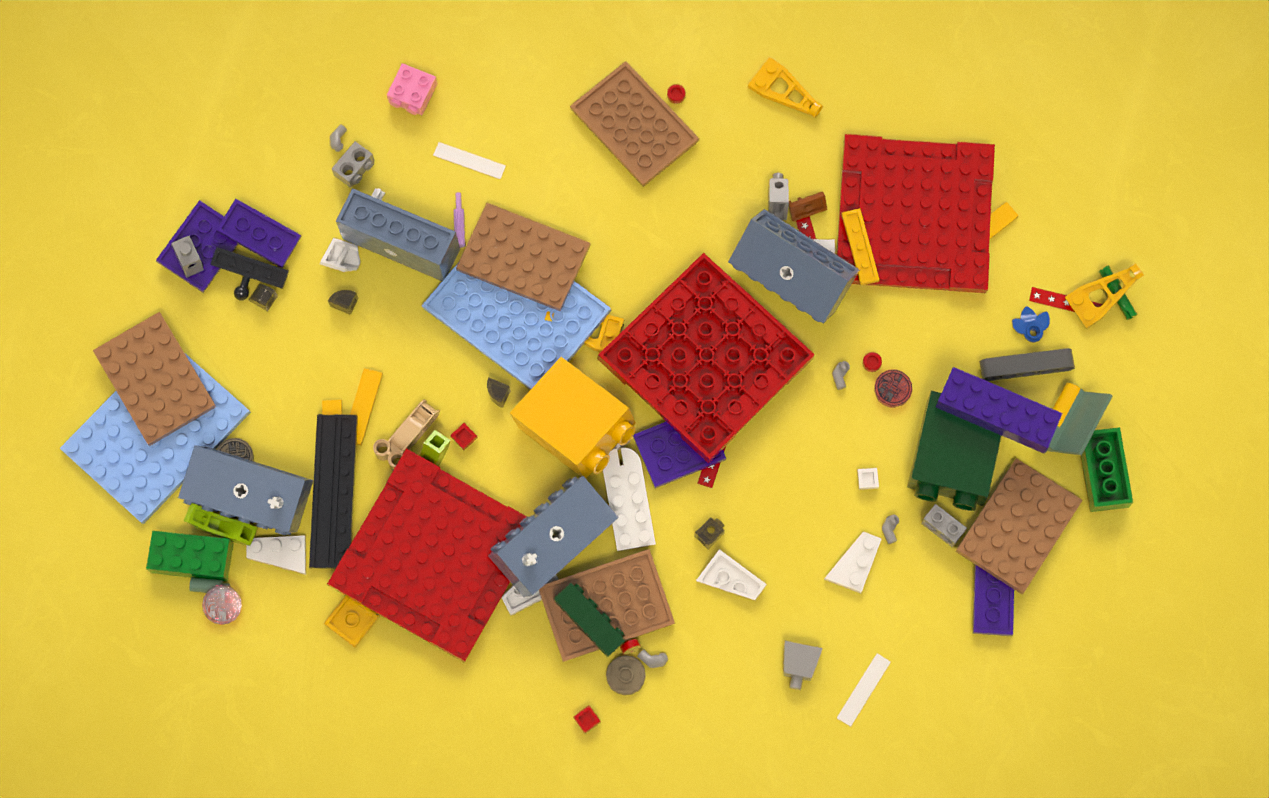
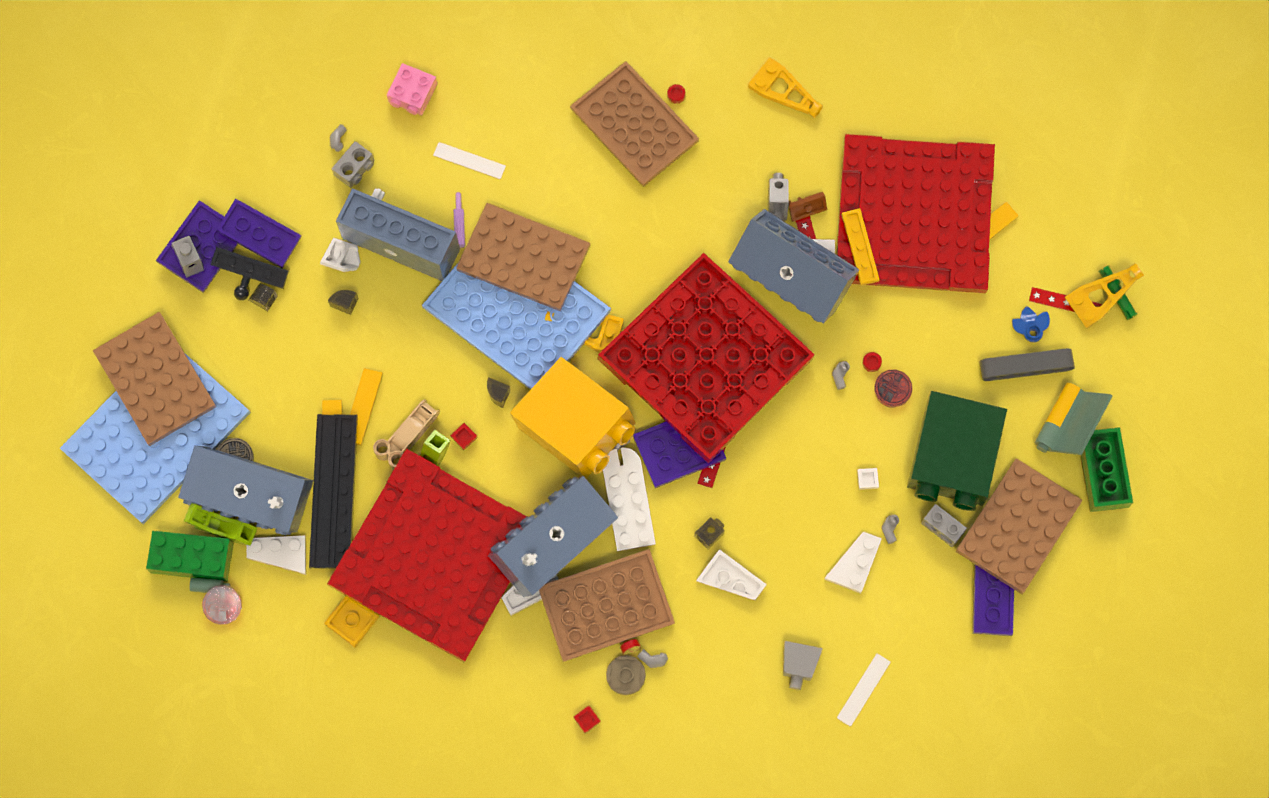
(589, 620): dark green brick -> none
(999, 410): dark purple brick -> none

